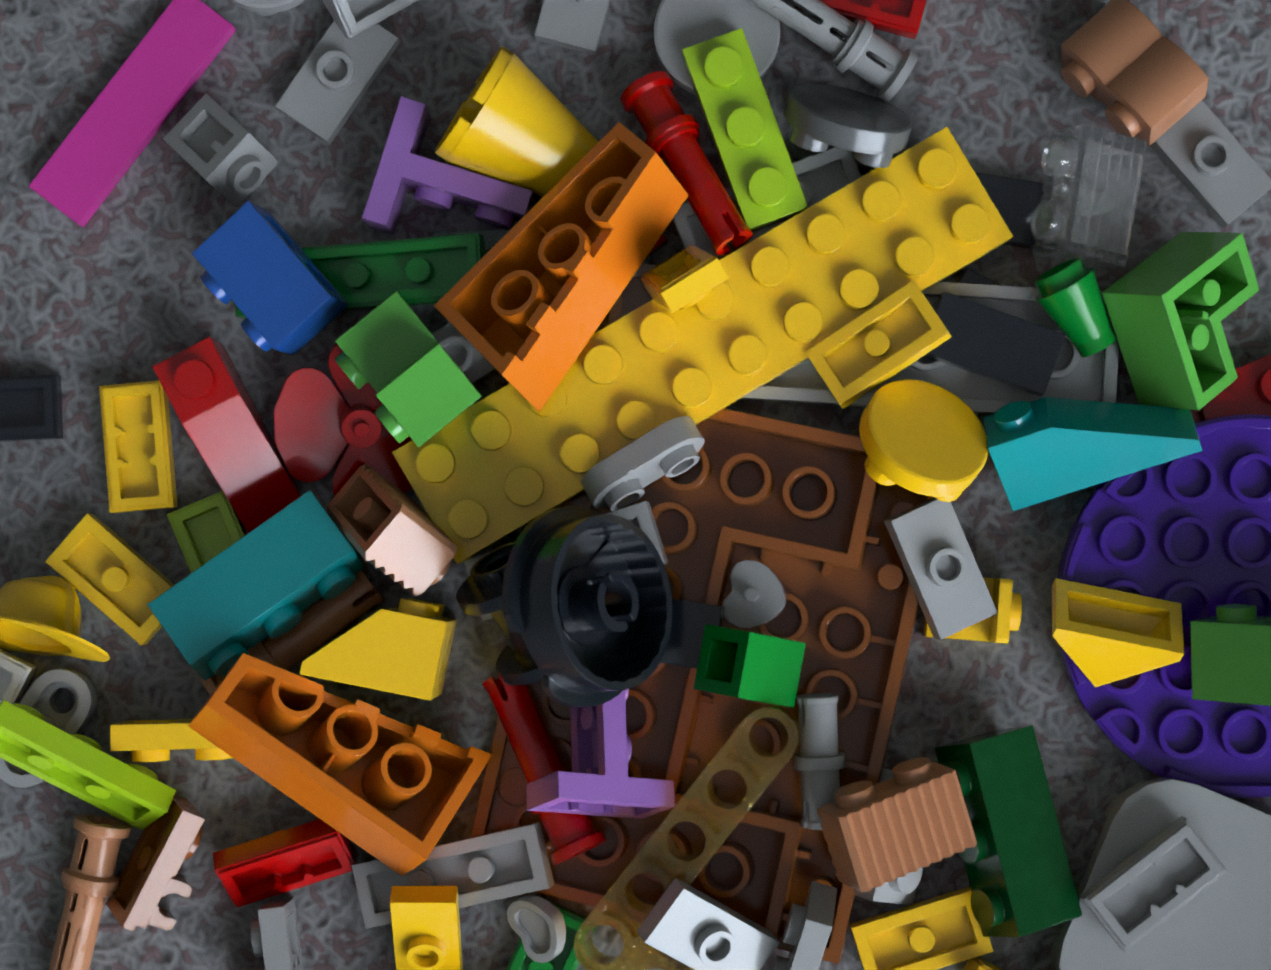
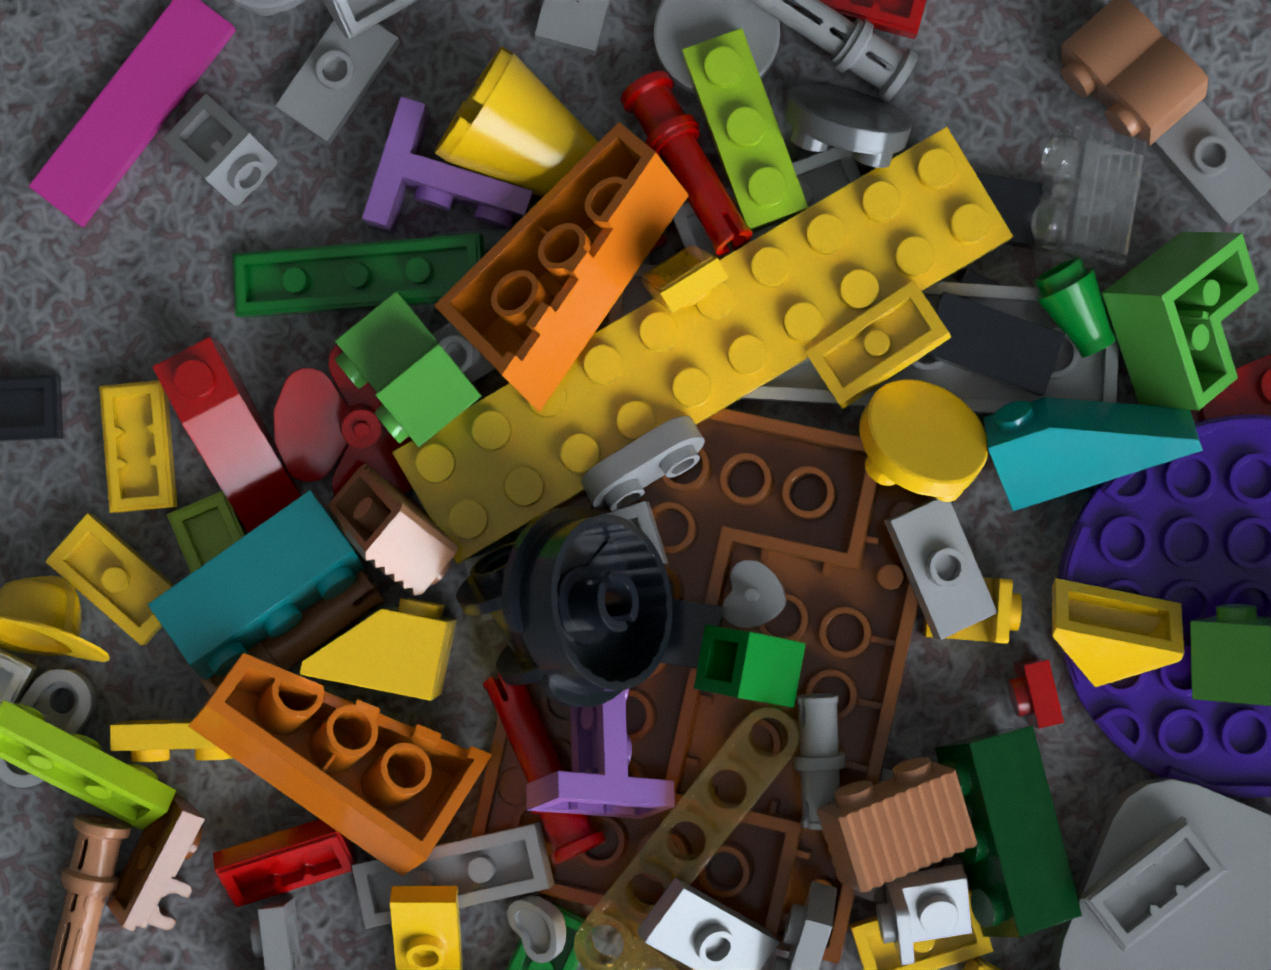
(268, 280): blue brick -> none
(924, 908): none -> light grey bracket
(1035, 693): none -> red plate

